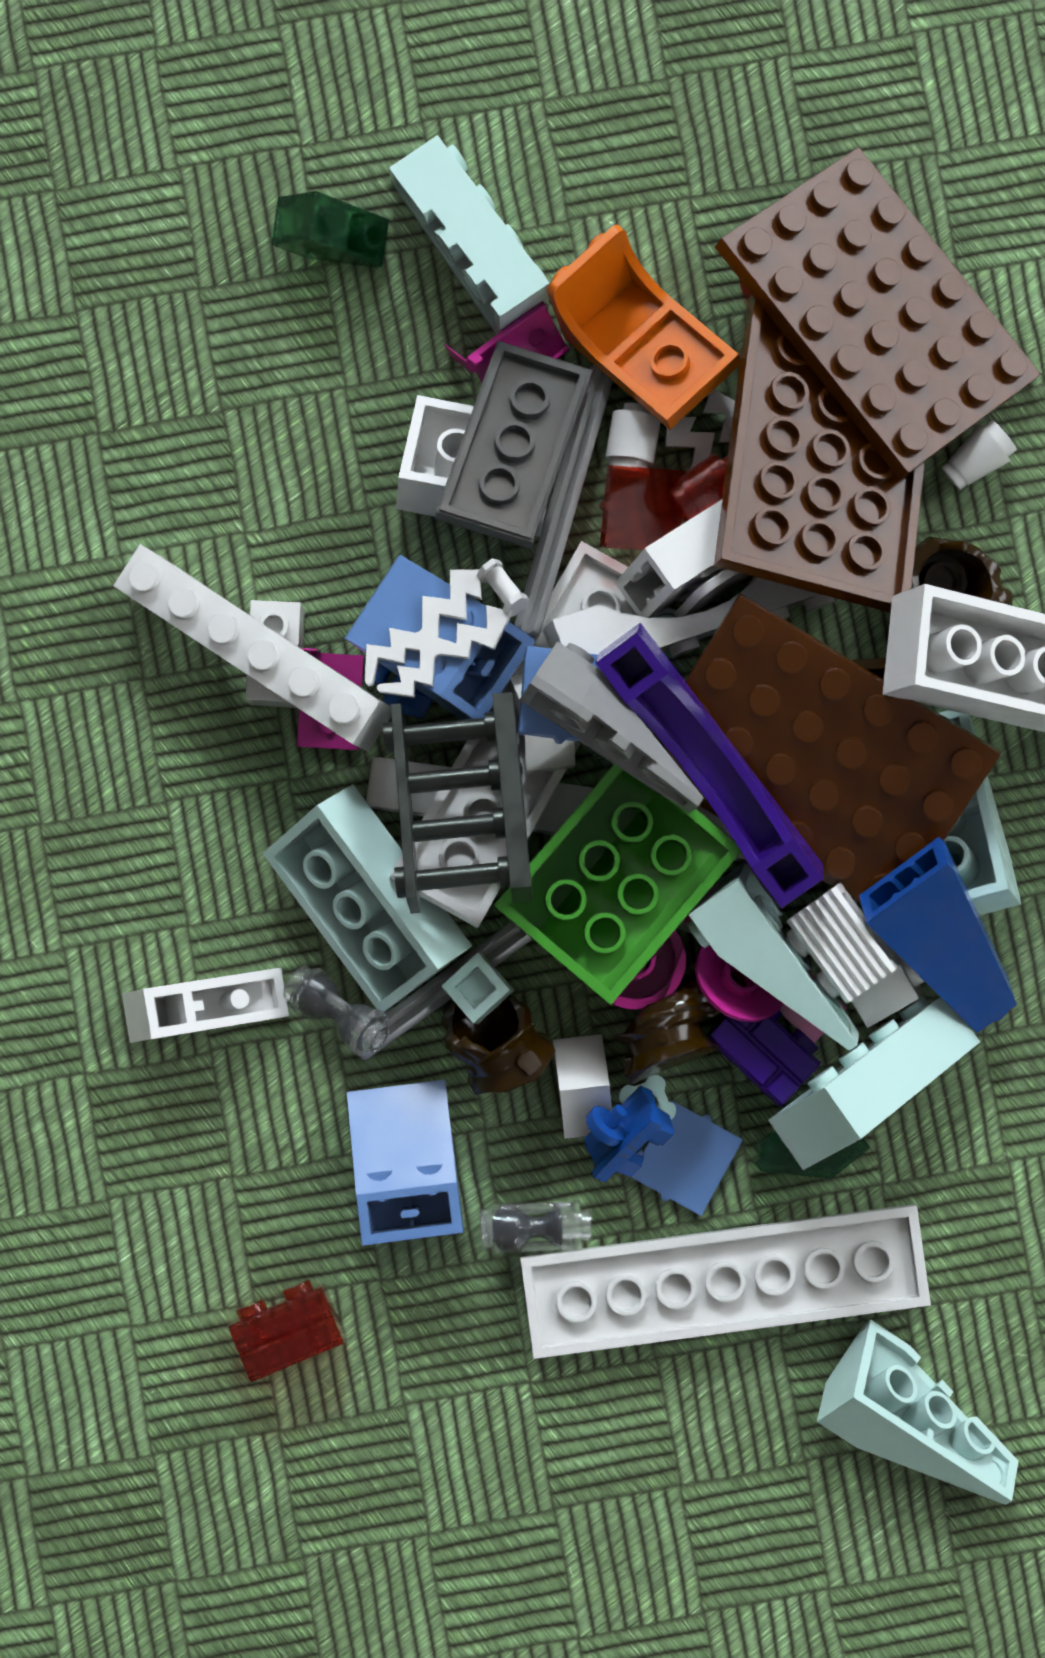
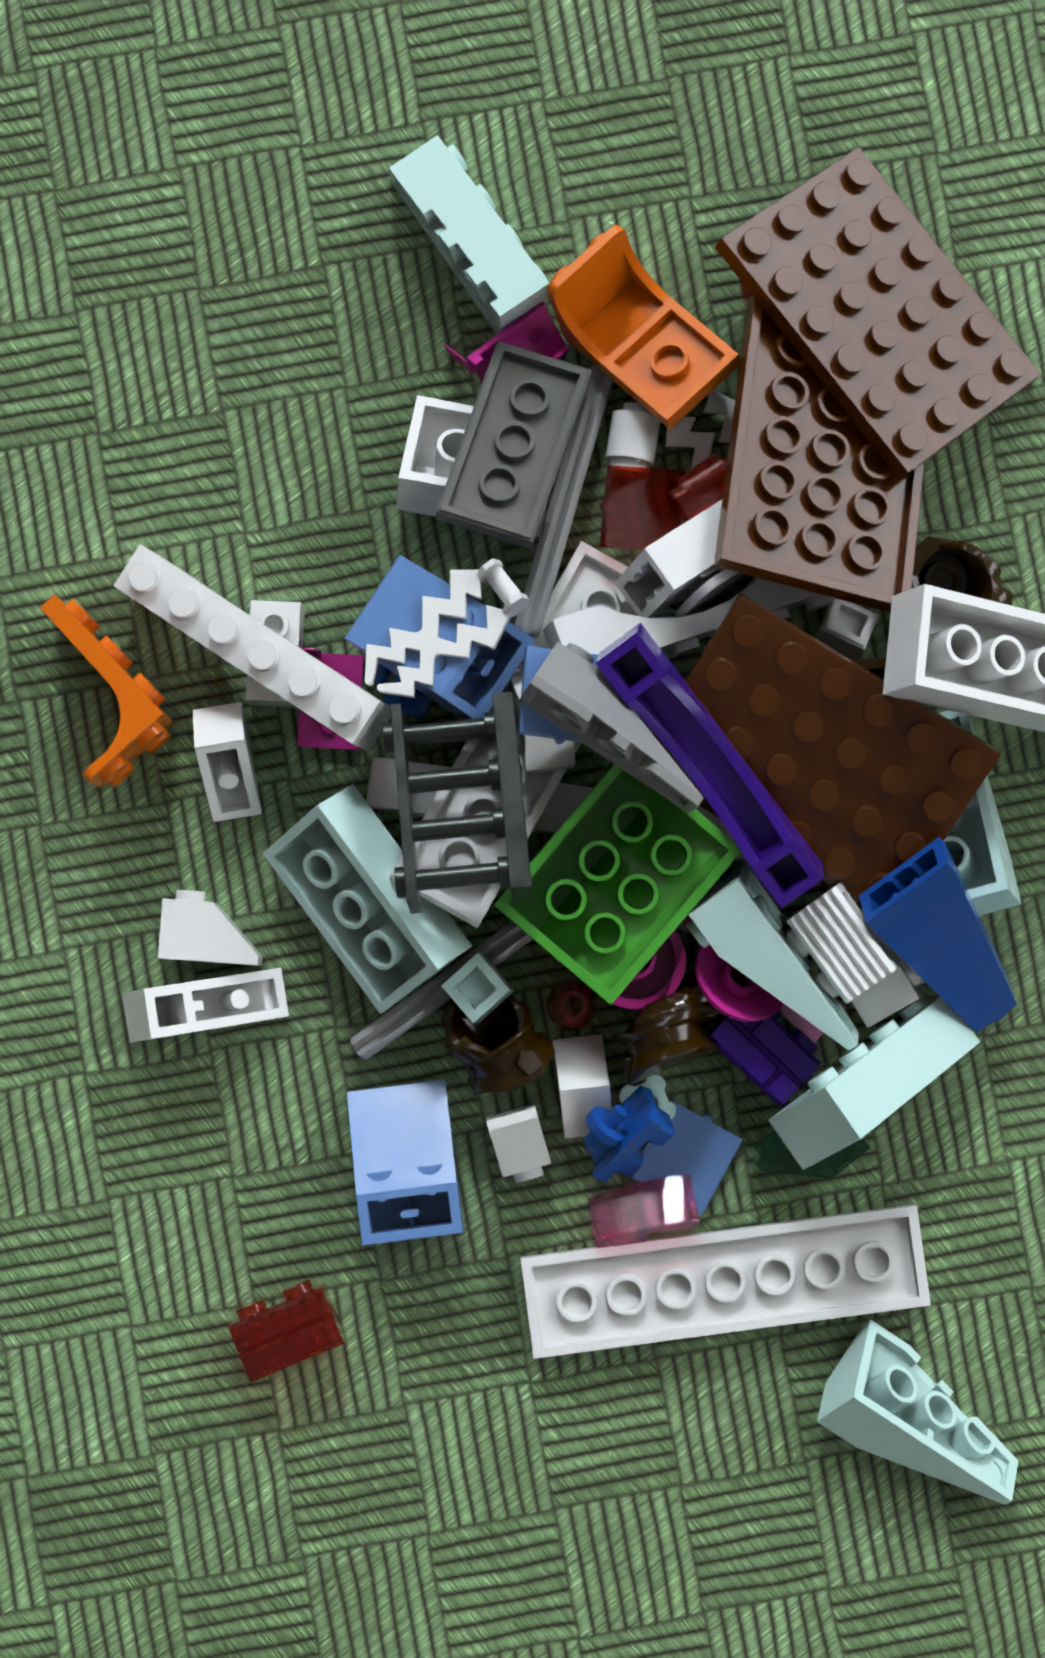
(142, 719): none -> orange bracket
(202, 932): none -> white slope
(226, 761): none -> white slope
(318, 998): clear piece -> none
(329, 230): clear green slope -> none
(510, 1227): clear piece -> none
(519, 1143): none -> white slope
(556, 1000): none -> clear red cone
(643, 1208): none -> clear pink slope
(846, 628): none -> white slope
(979, 455): white cone -> none

